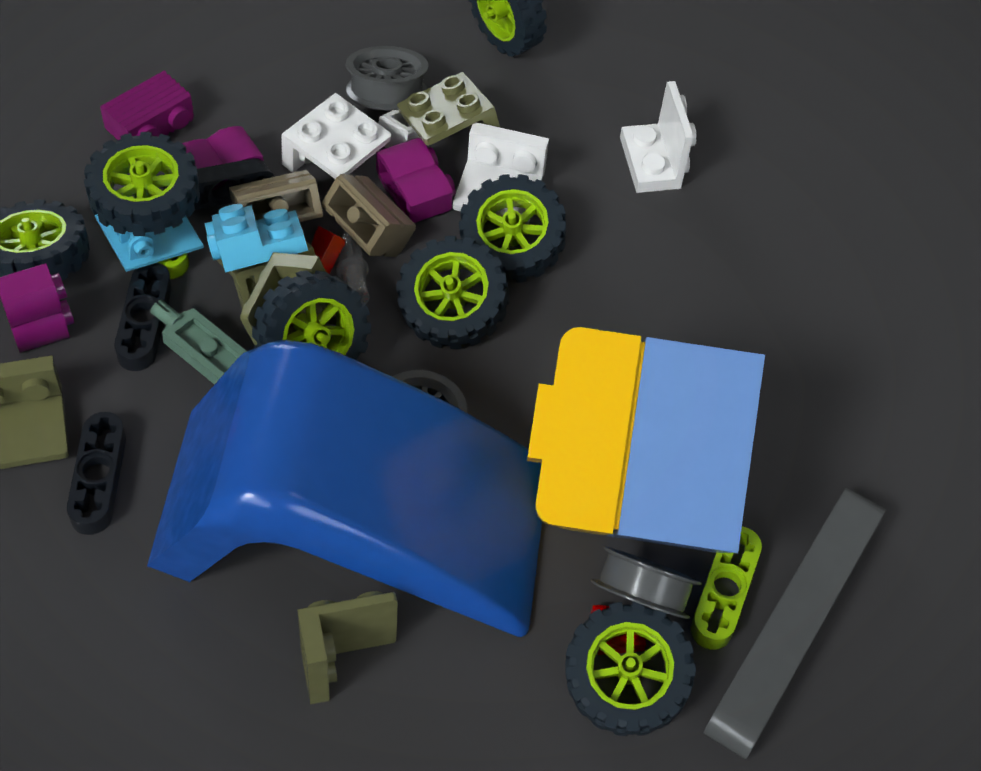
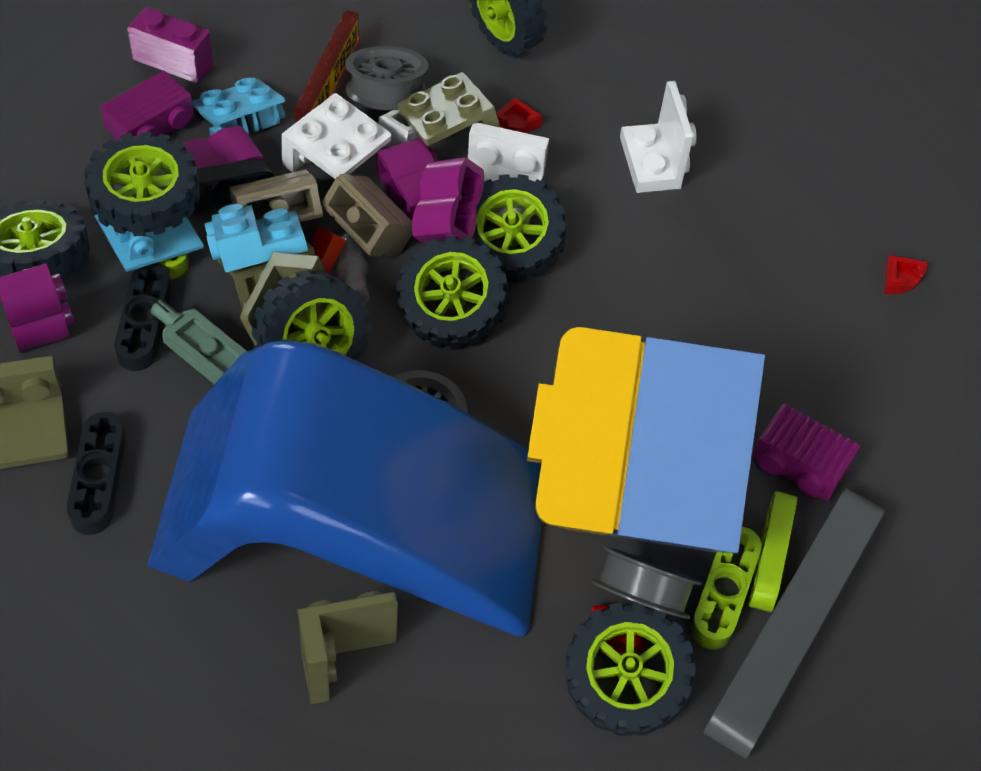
(171, 45): none -> magenta brick
(247, 98): none -> medium azure hinge
(330, 65): none -> clear red tile
(448, 200): none -> magenta brick
(519, 117): none -> red tile
(774, 550): none -> lime beam
(805, 452): none -> magenta brick
(903, 274): none -> red tile

